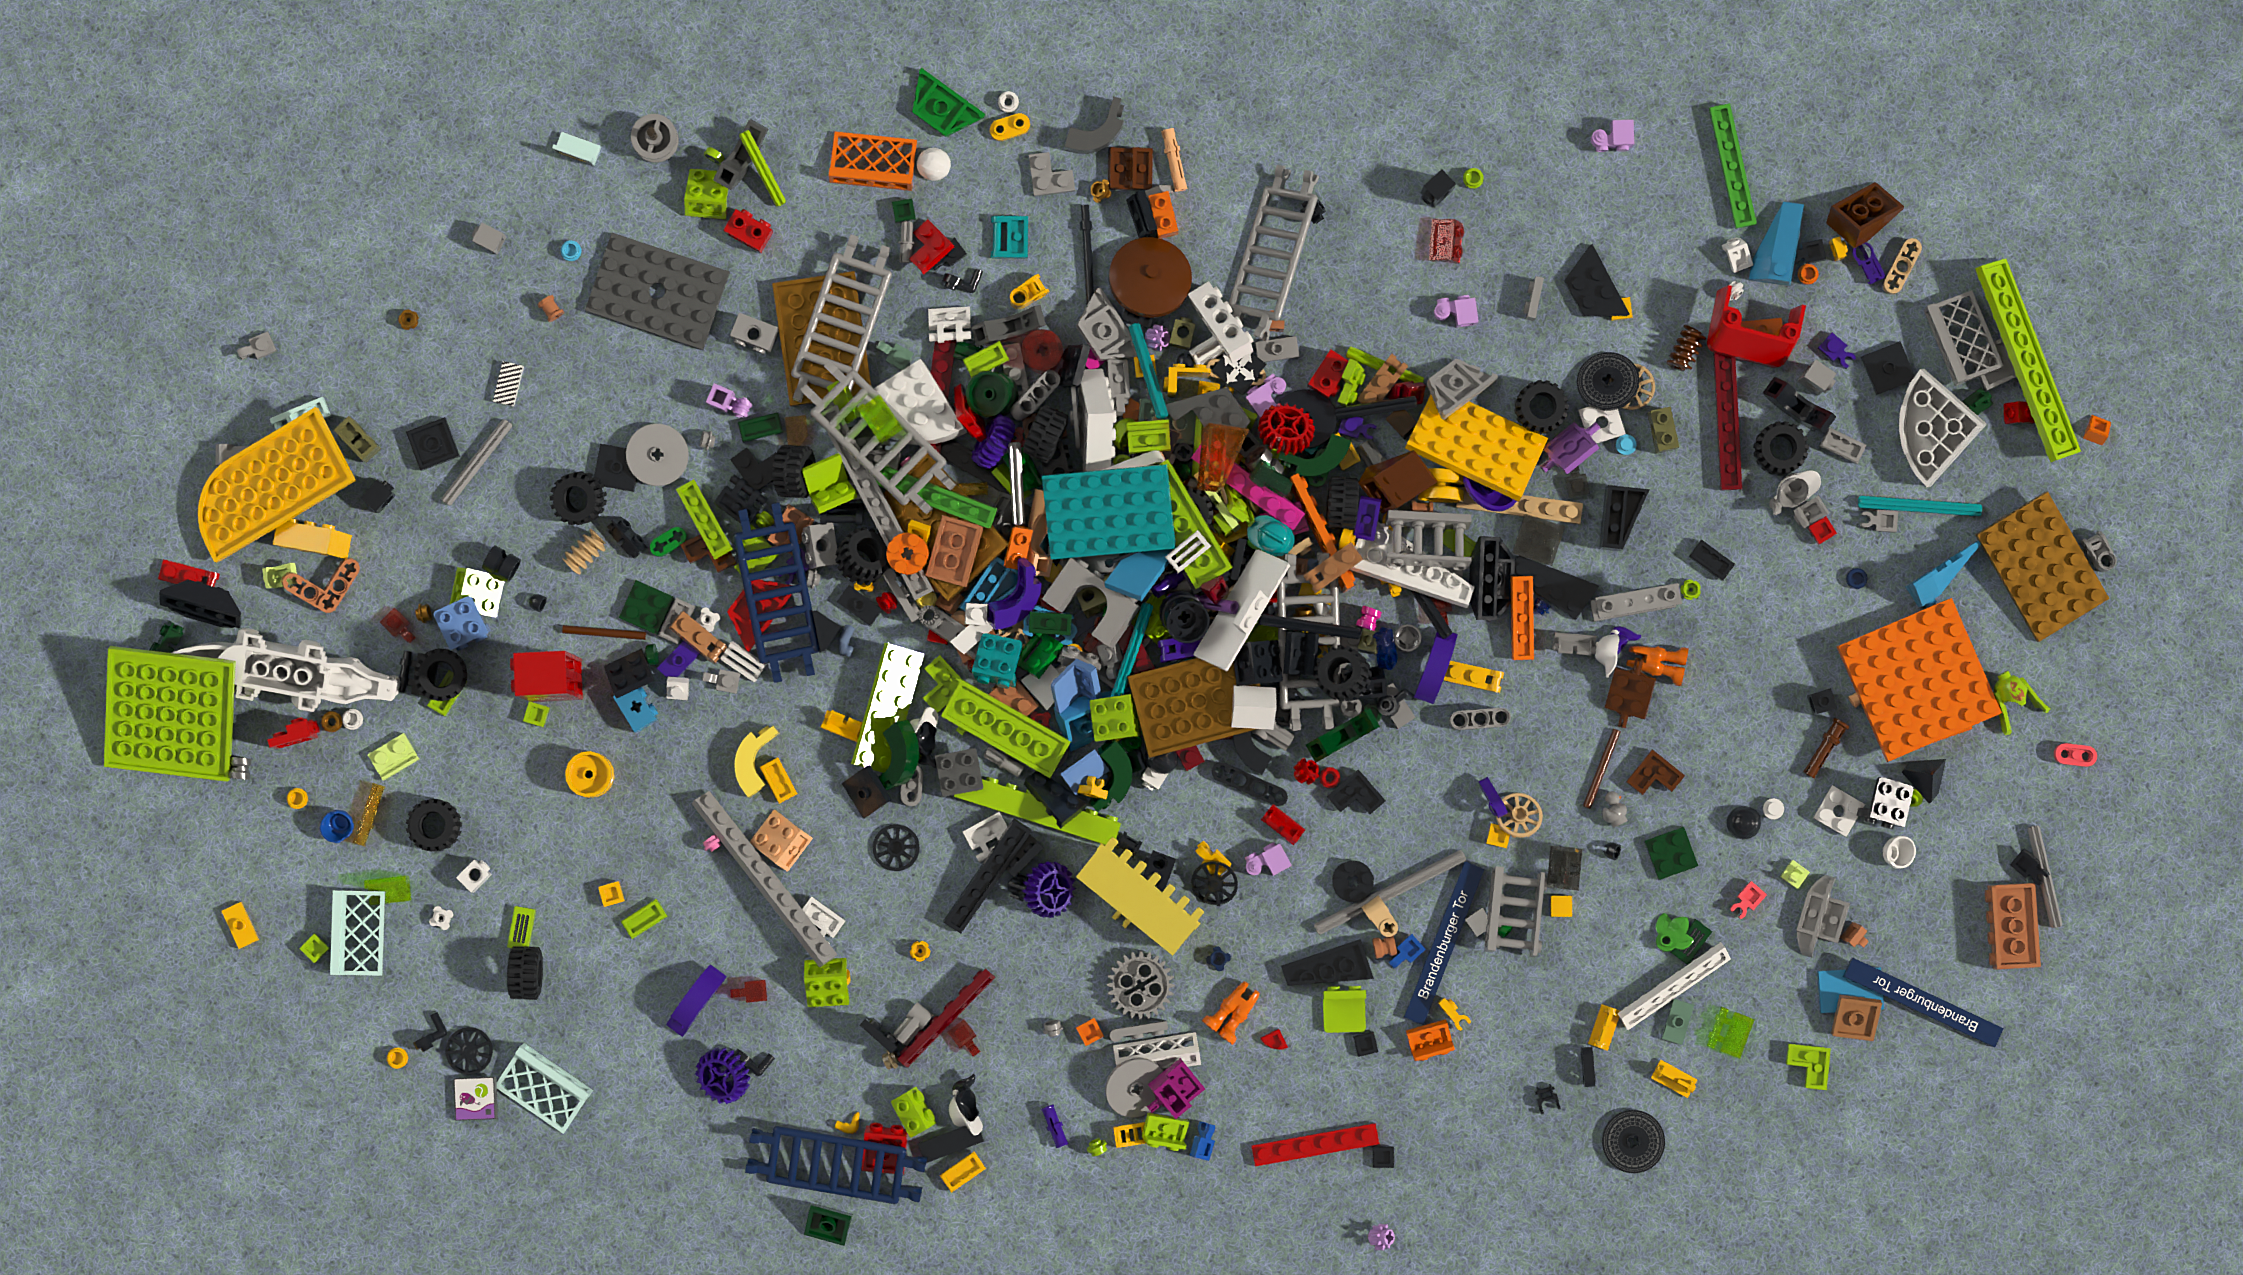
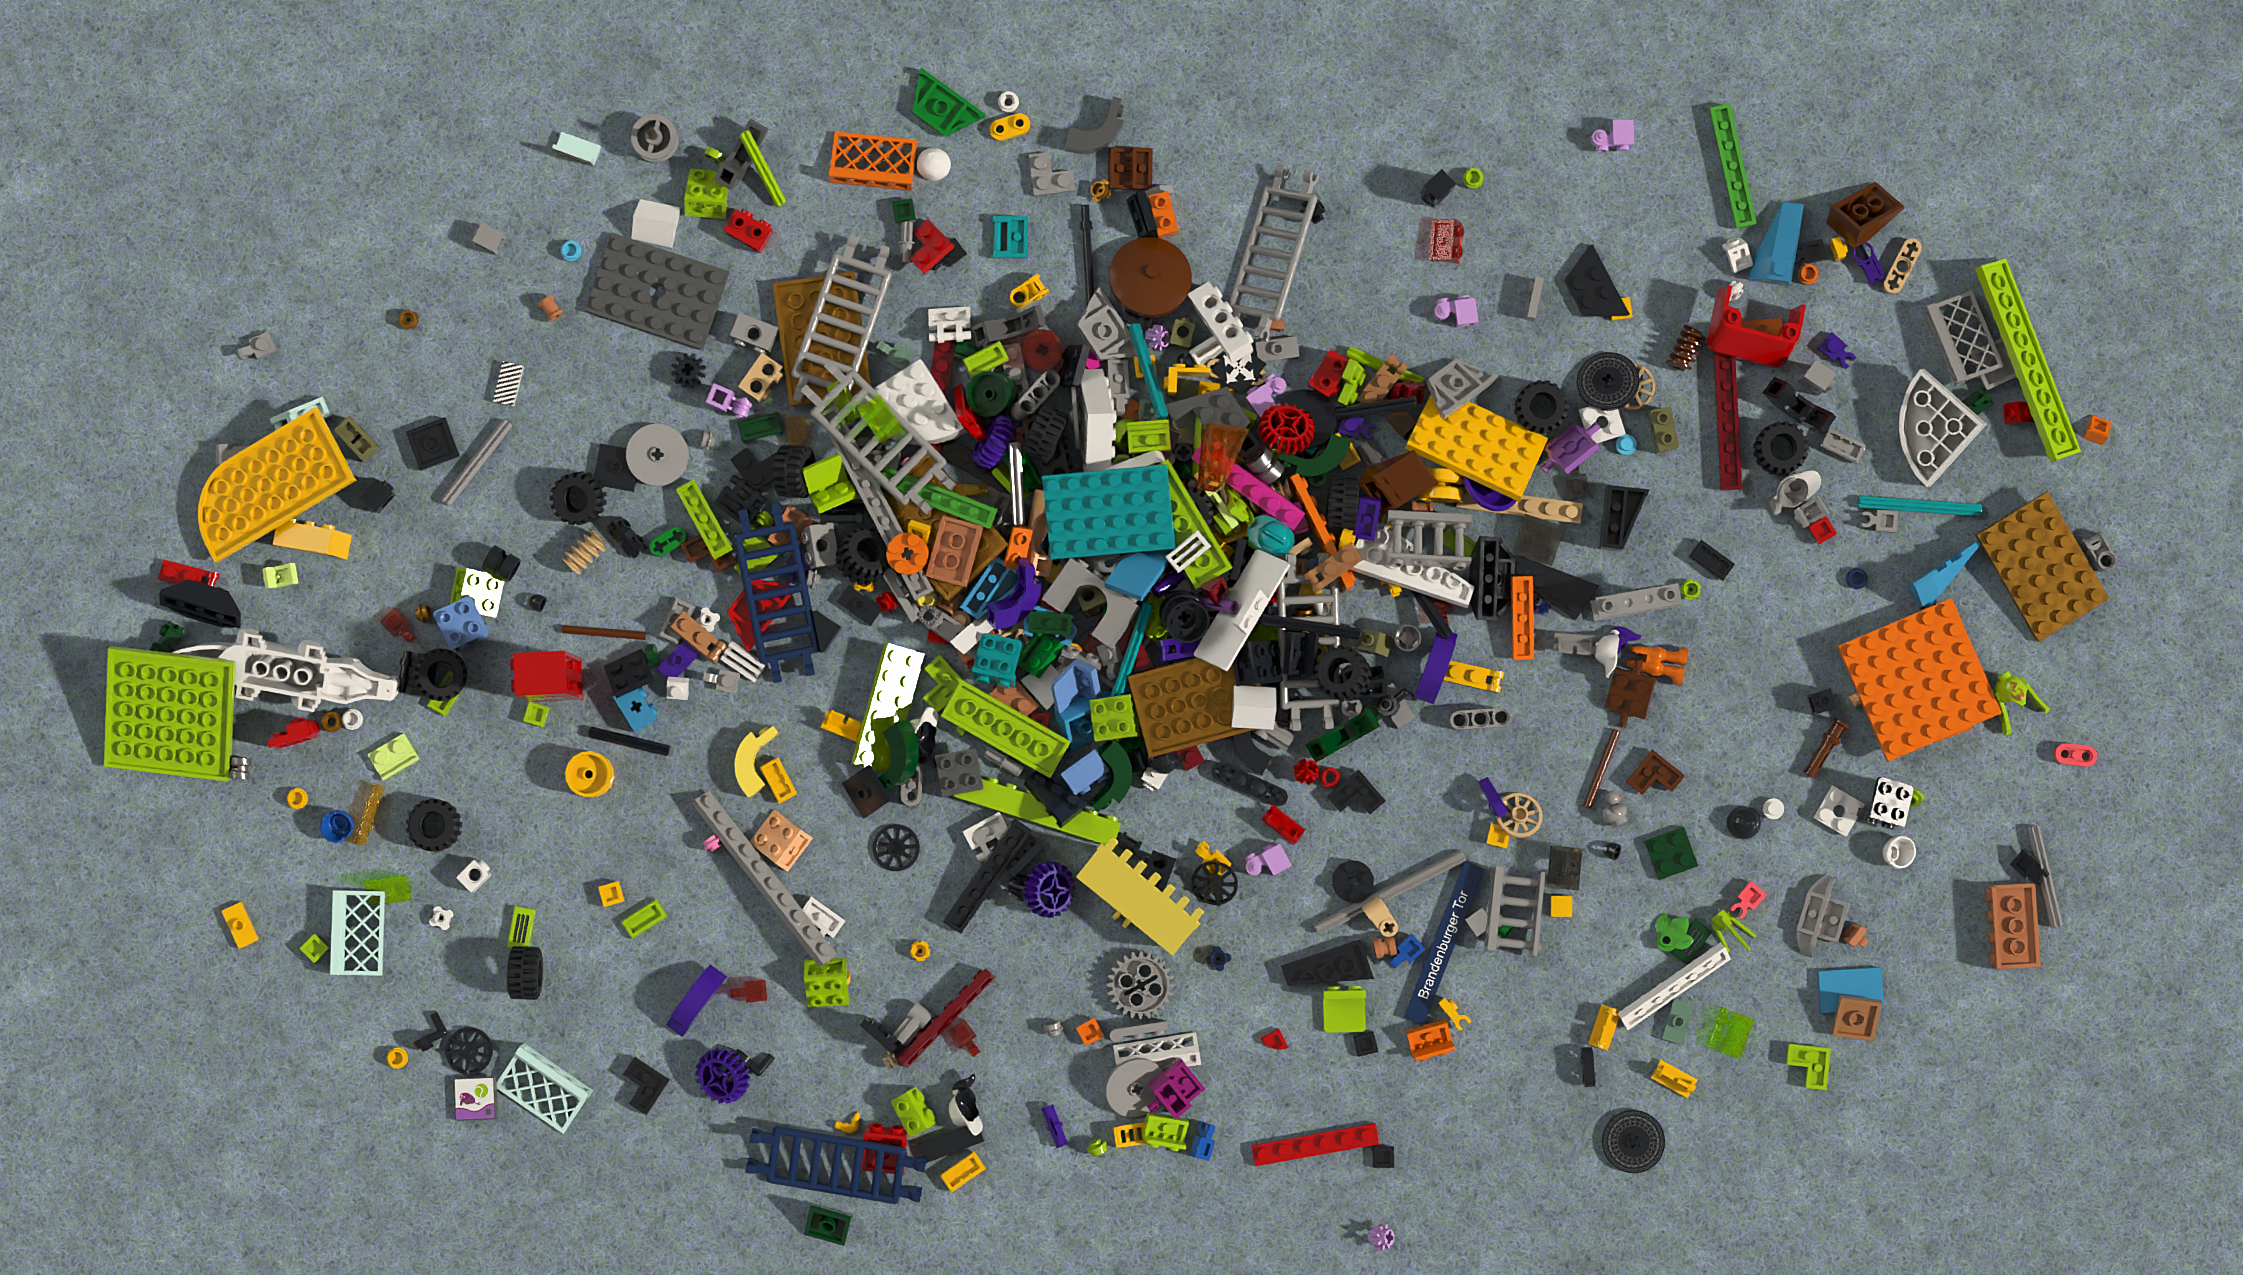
(321, 594): nougat beam -> none
(629, 741): none -> black axle
(646, 607): dark green plate -> none
(650, 1081): none -> black plate
(655, 223): none -> white slope
(682, 366): none -> black gear
(756, 375): none -> tan brick
(844, 648): sand blue arm -> none
(953, 282): black plate -> none
(975, 614): white plate -> none
(1093, 790): yellow tile -> none
(1173, 156): light nougat pin -> none
(1238, 1007): orange piece -> none
(1266, 475): clear green piece -> none
(1368, 618): dark pink wheel -> none
(1386, 648): clear blue piece -> none
(1540, 1100): black piece -> none
(1722, 921): none -> lime plant
(1794, 874): yellowish green tile -> none
(1888, 368): black plate -> none
(1923, 1002): dark blue tile -> none
(1925, 777): black slope -> none

